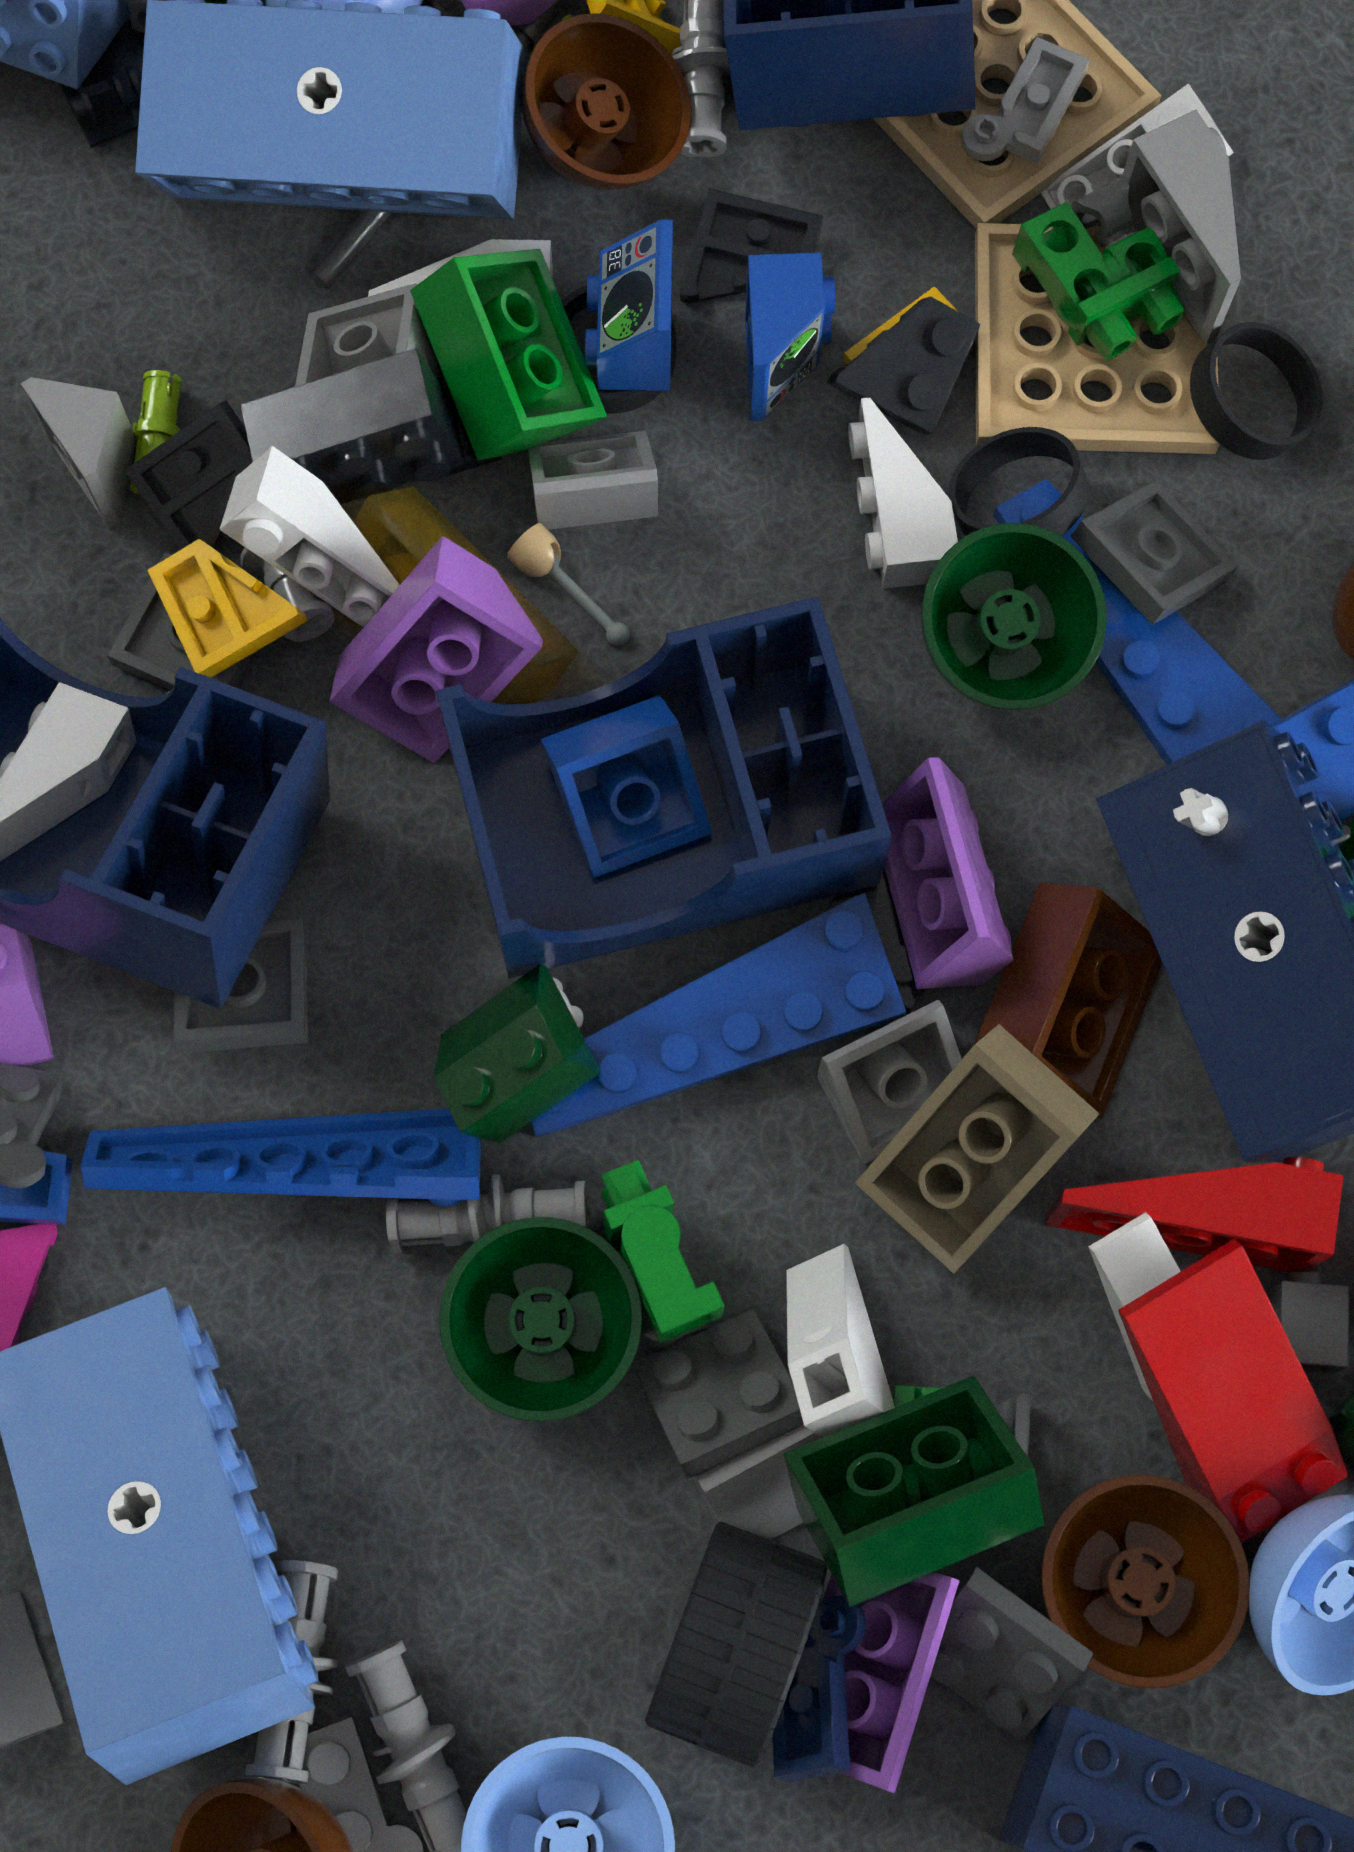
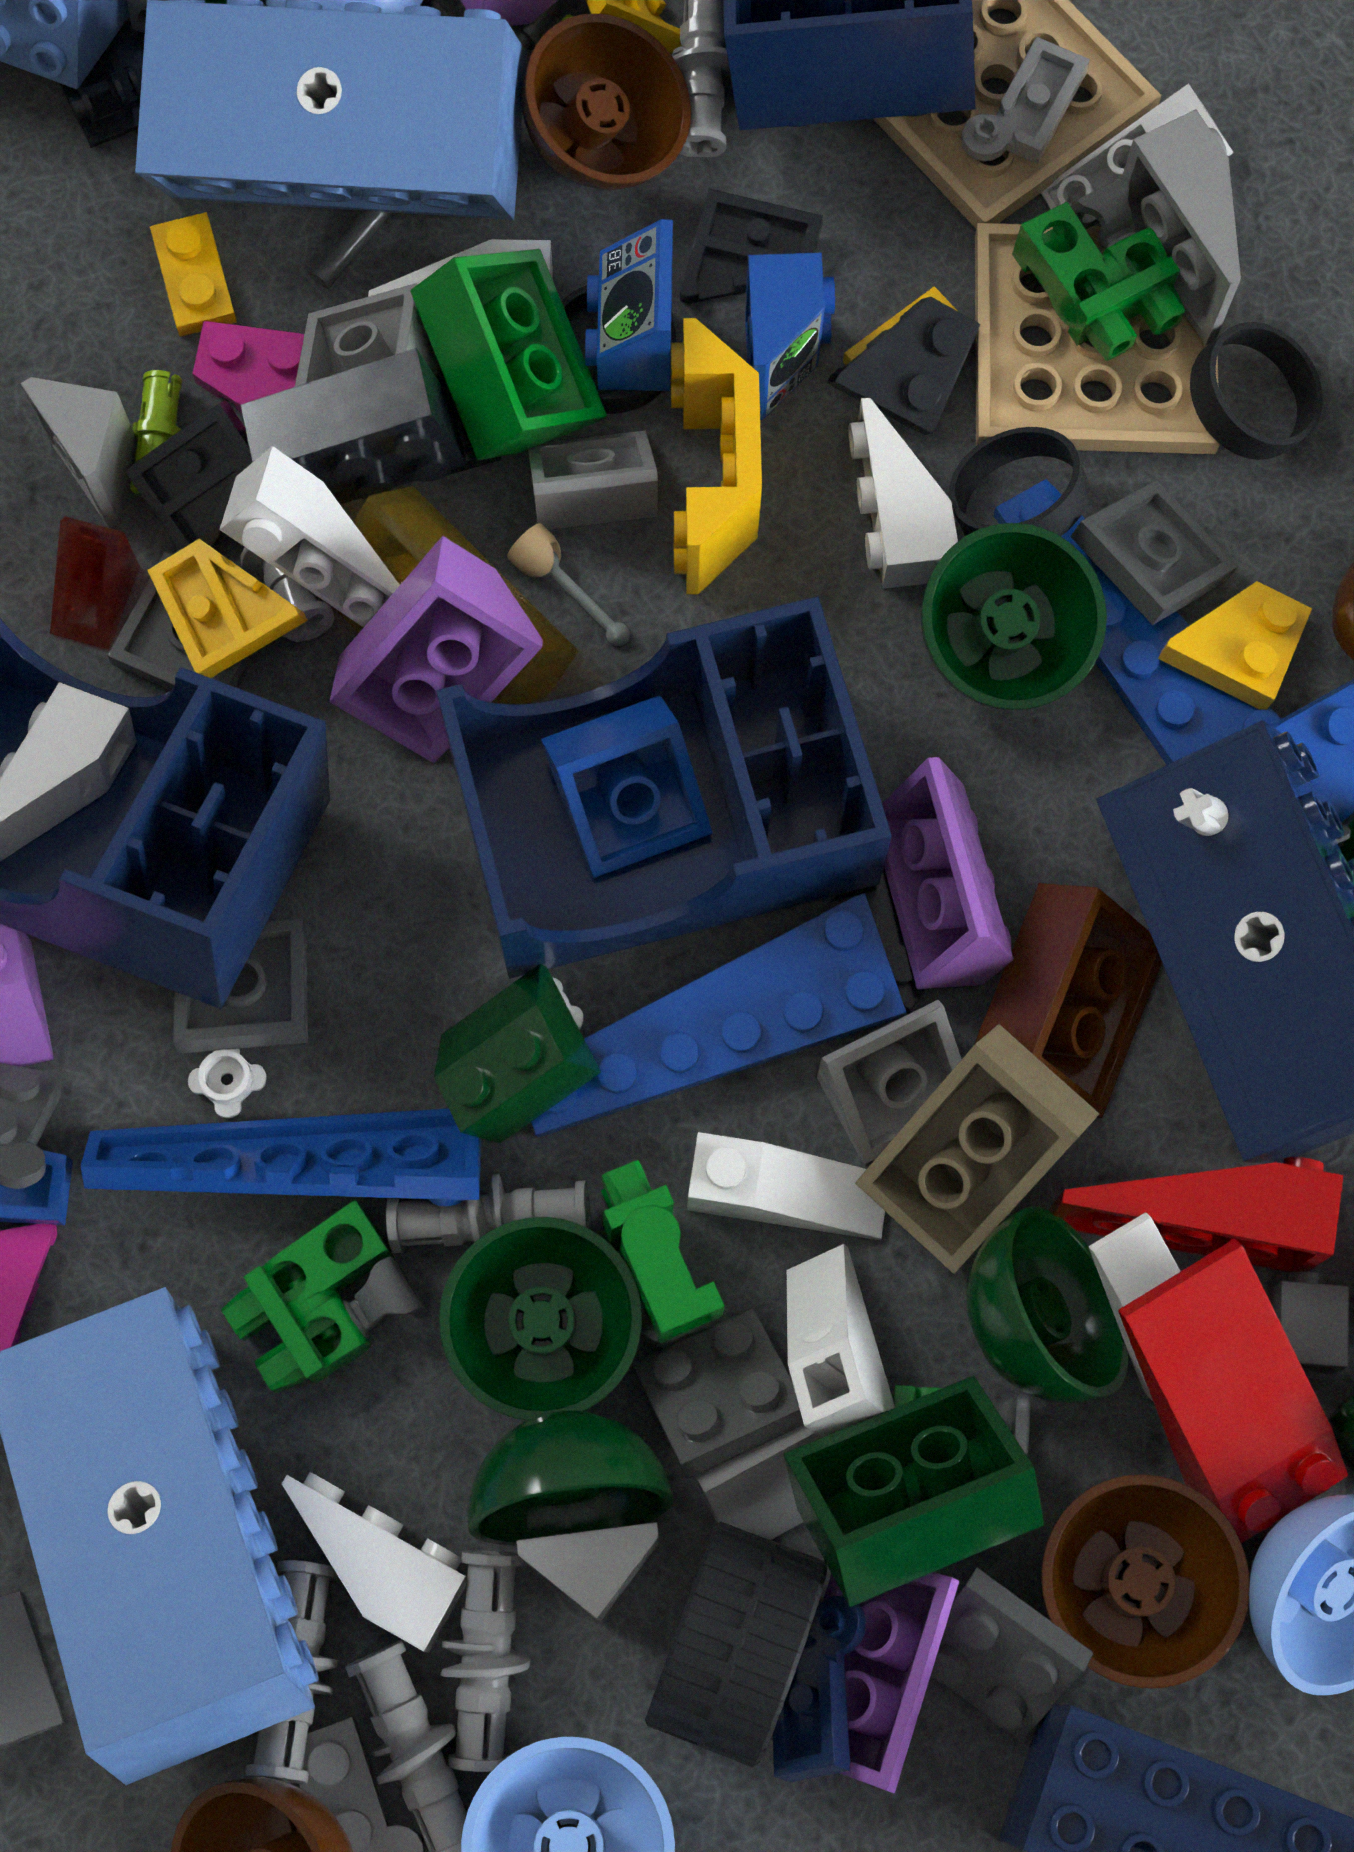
(91, 582): none -> clear red slope
(192, 273): none -> yellow plate
(227, 1098): none -> white plate
(246, 361): none -> dark pink wing
(304, 1304): none -> green hips
(387, 1578): none -> white slope
(486, 1660): none -> light grey piece
(566, 1478): none -> dark green piece
(592, 1564): none -> light grey slope
(722, 394): none -> yellow slope
(780, 1187): none -> white slope
(1045, 1311): none -> dark green piece
(1242, 644): none -> yellow wing

